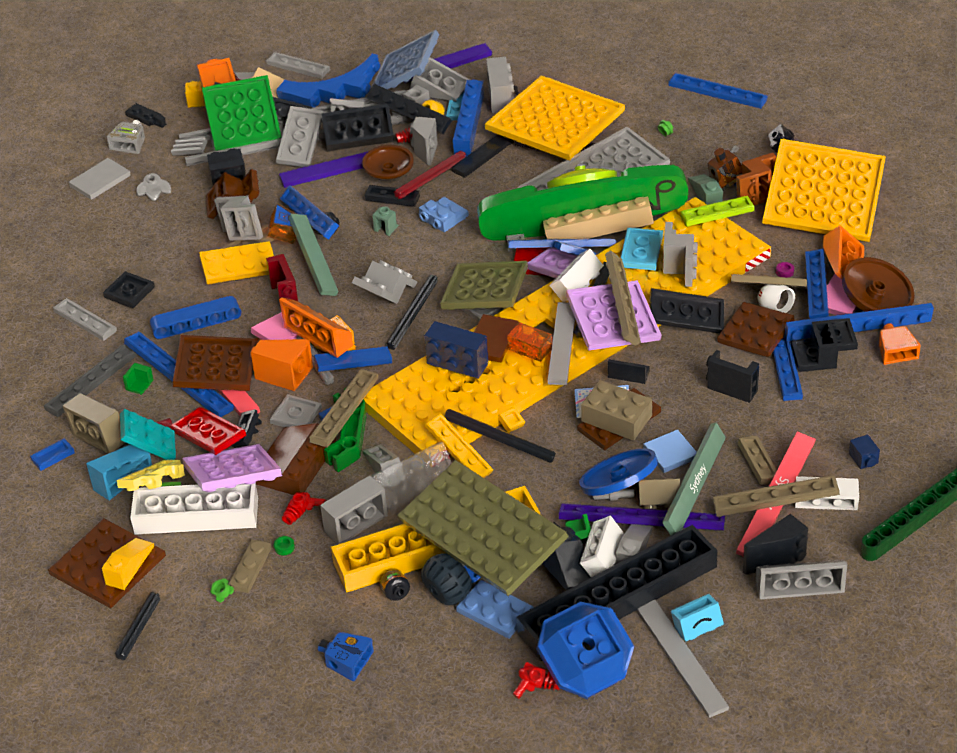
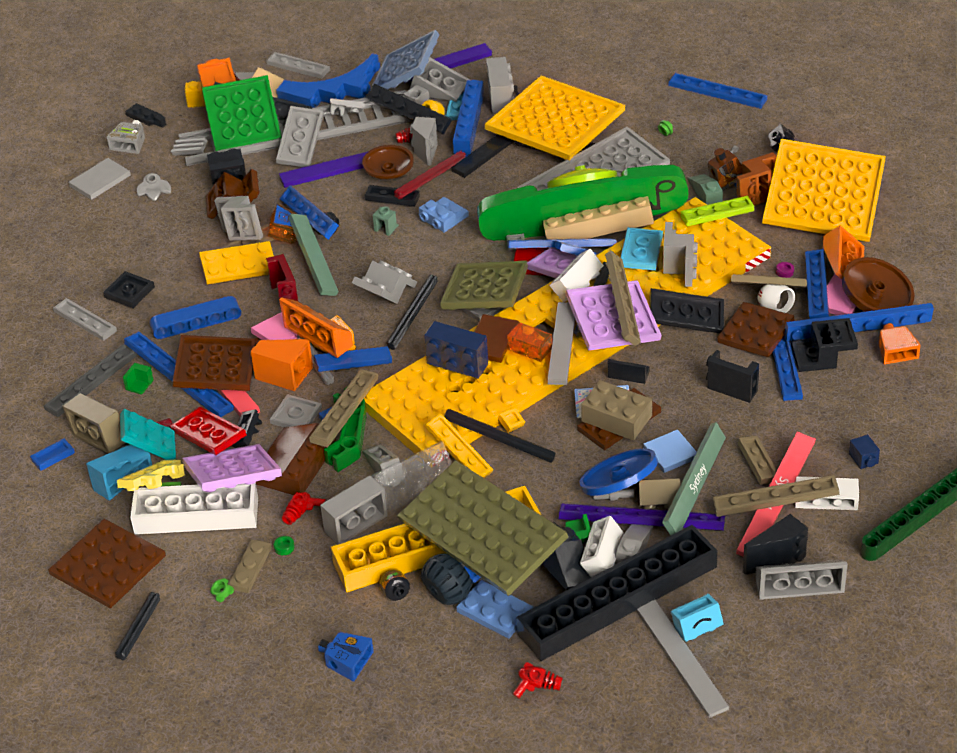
(125, 563): yellow slope -> none
(357, 127): black brick -> none
(572, 665): blue piece -> none

